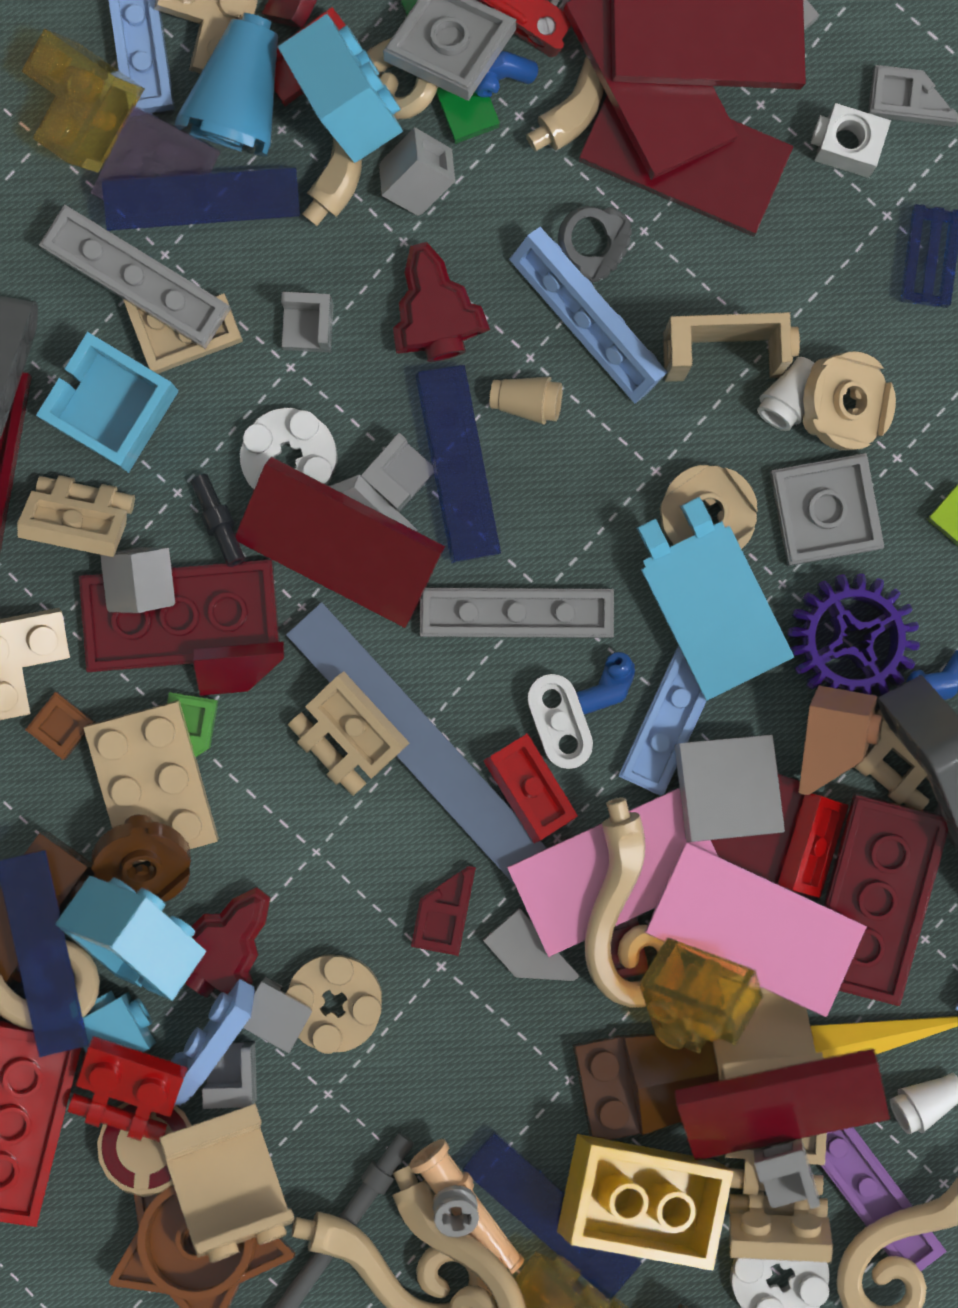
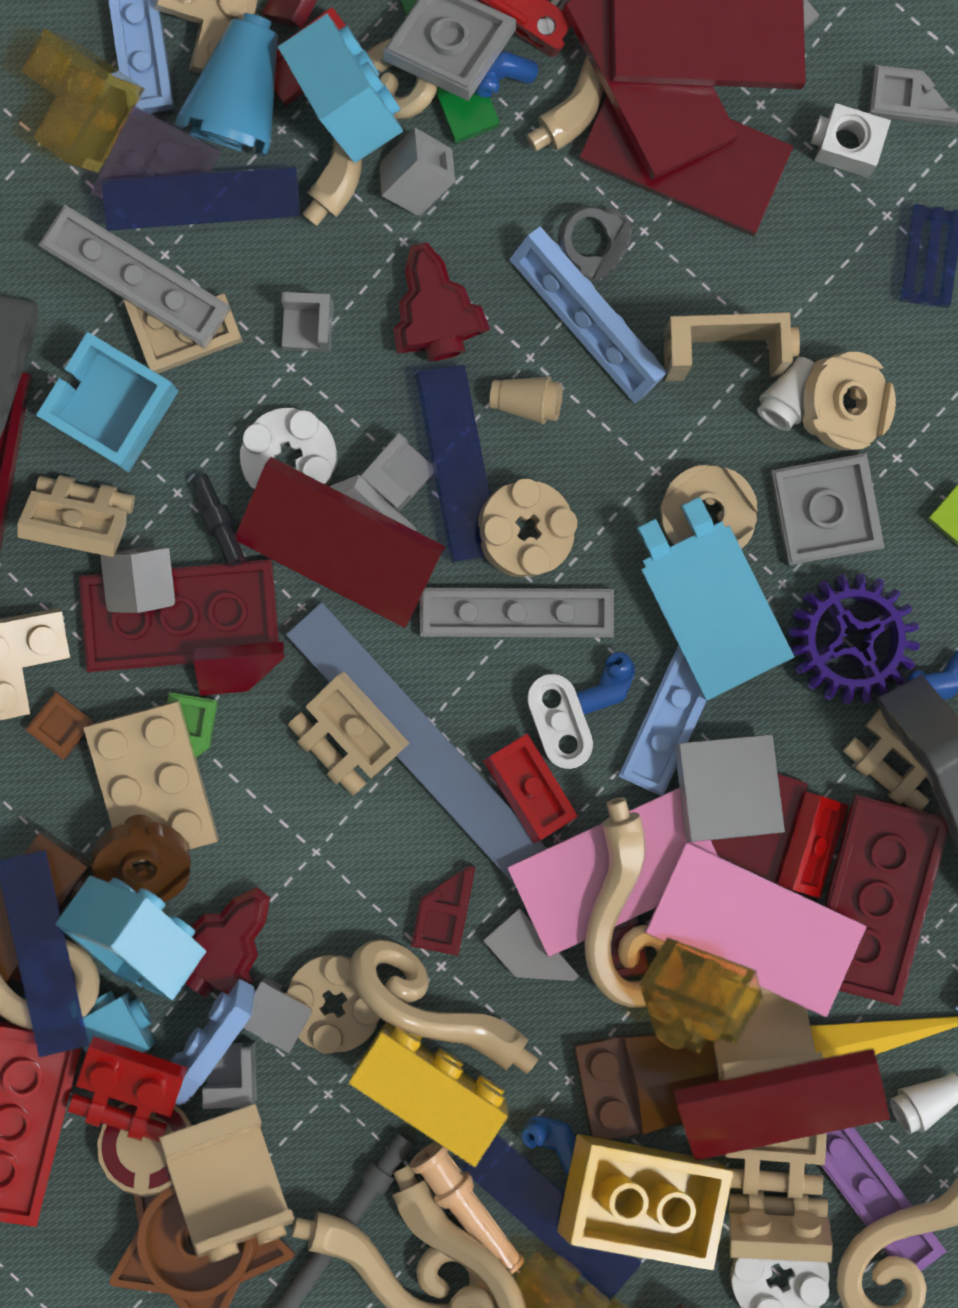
(431, 1092): none -> yellow brick
(455, 1197): light grey bush -> none
(480, 1031): none -> tan plant
(552, 1135): none -> blue arm
(553, 526): none -> tan plate
(786, 1174): light grey panel -> none
(837, 735): nougat slope -> none

